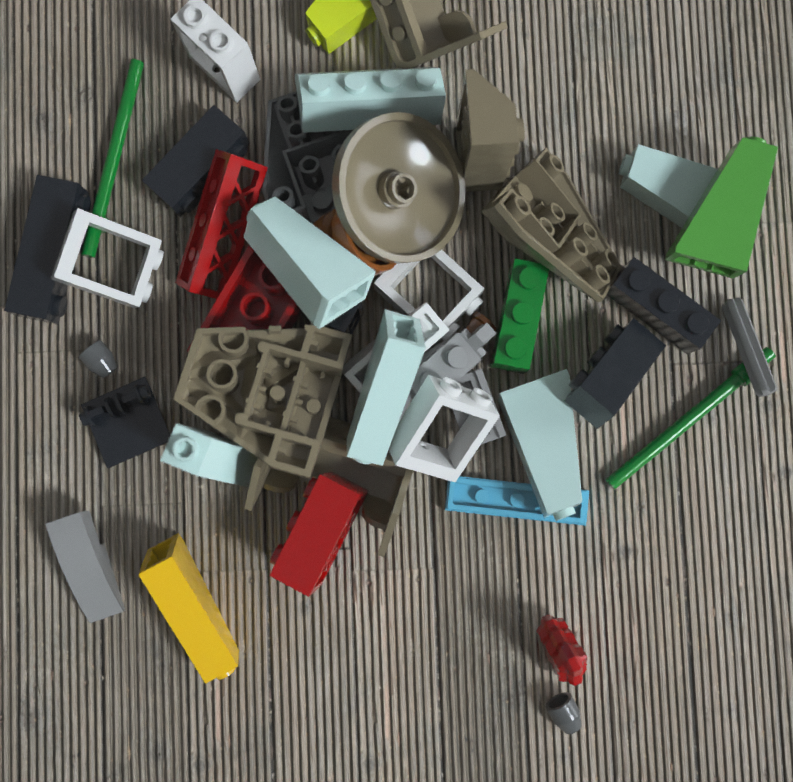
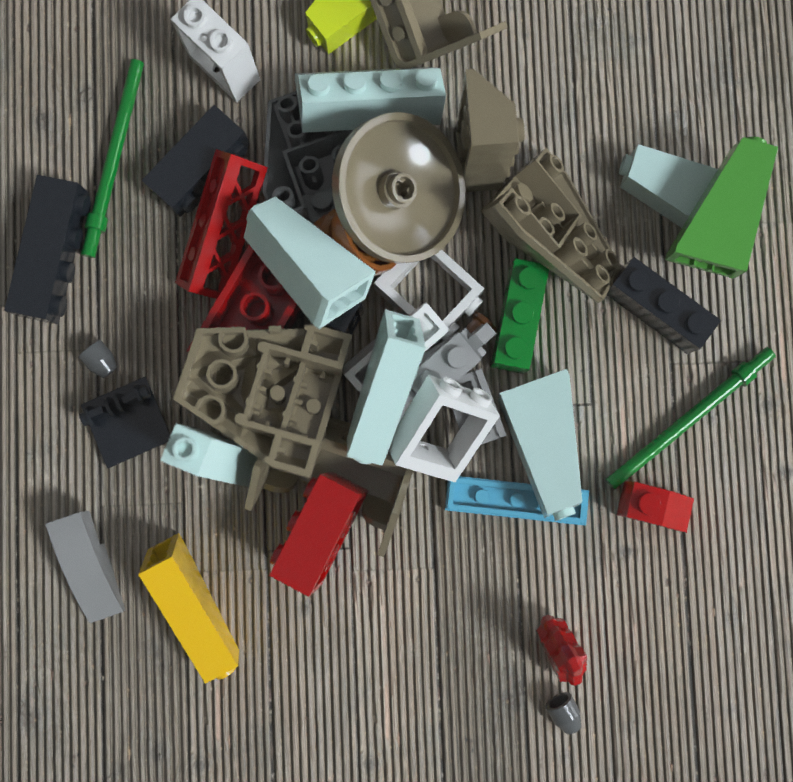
(71, 247): white window -> none
(614, 372): black brick -> none
(655, 506): none -> red slope
(749, 347): light grey axle -> none

